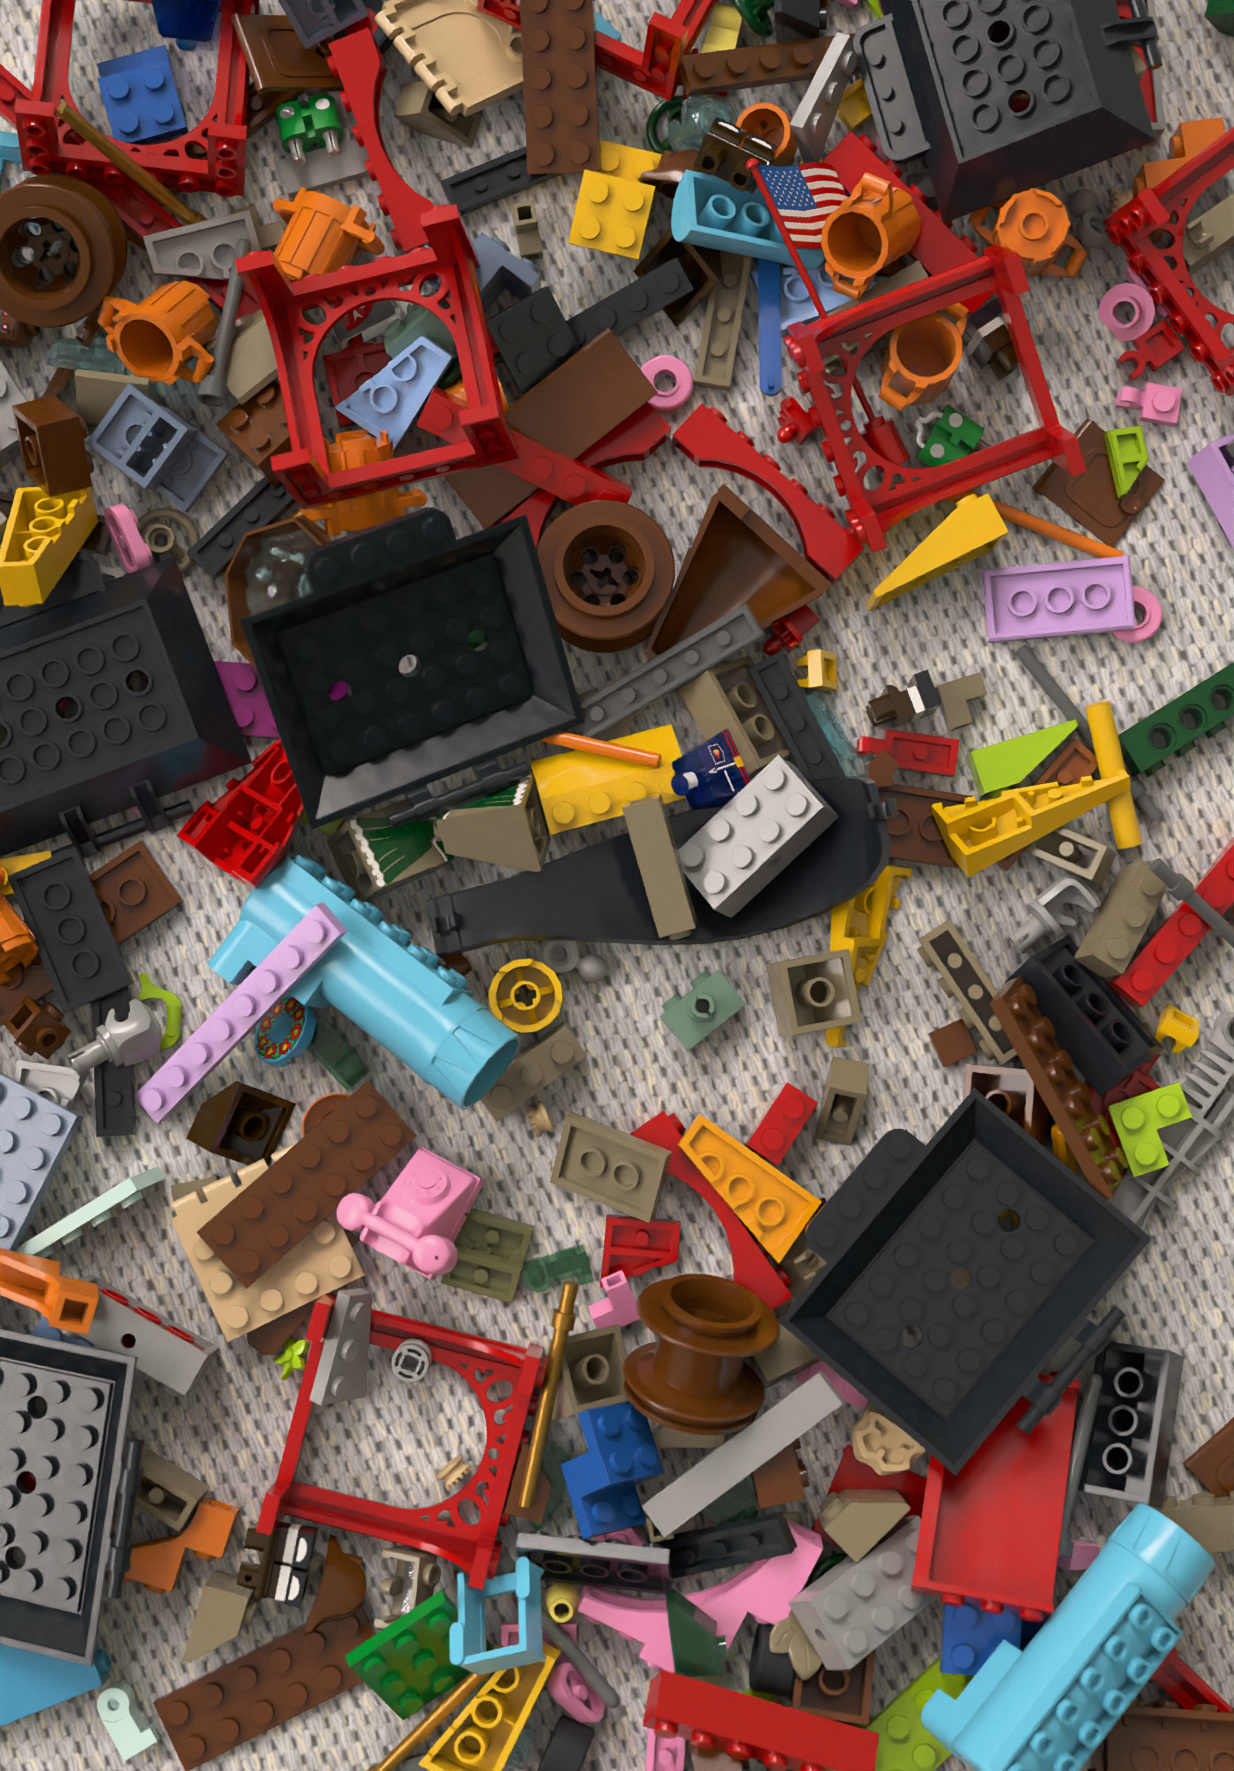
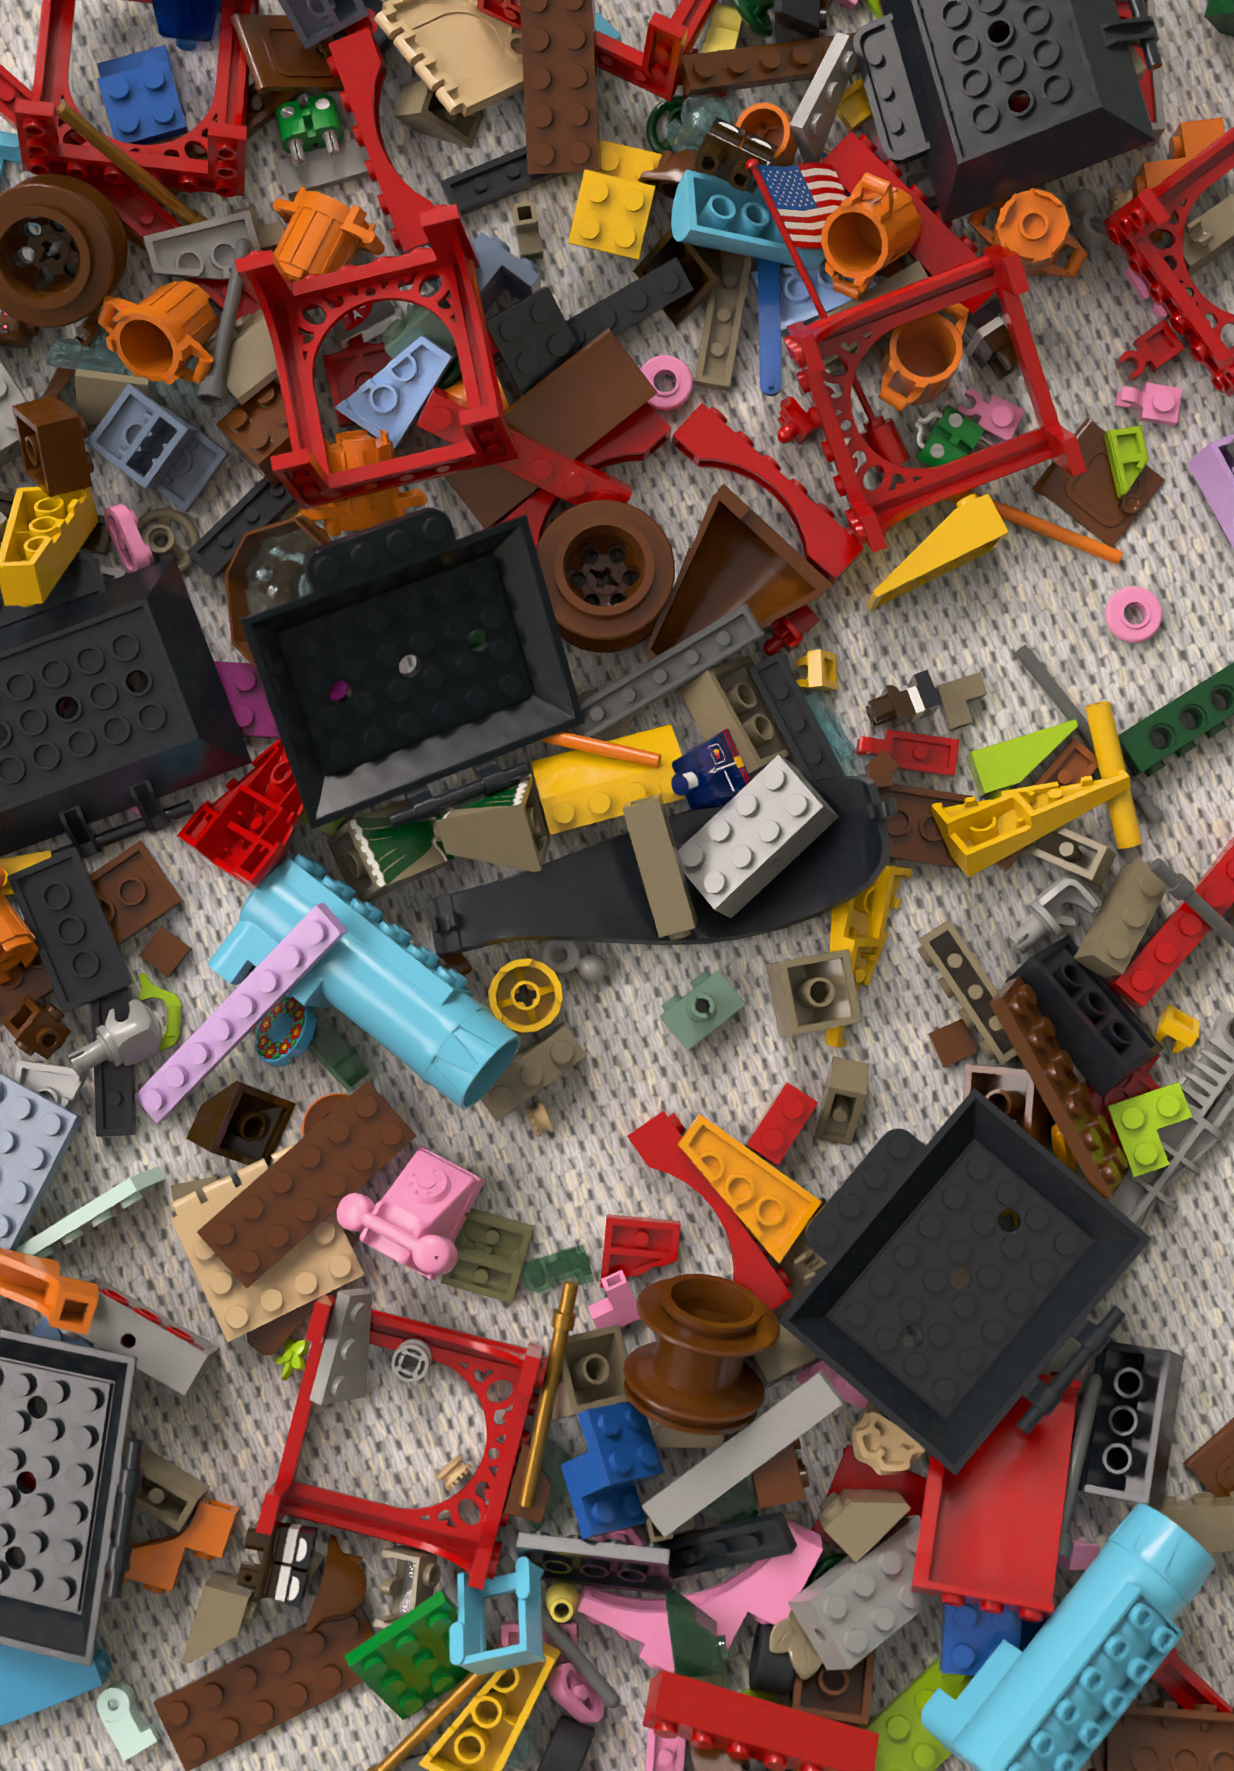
(165, 952): none -> reddish brown tile
(610, 1167): dark tan plate -> none
(997, 417): none -> bright pink plate
(1059, 599): lavender tile -> none
(1143, 306): bright pink piece -> none

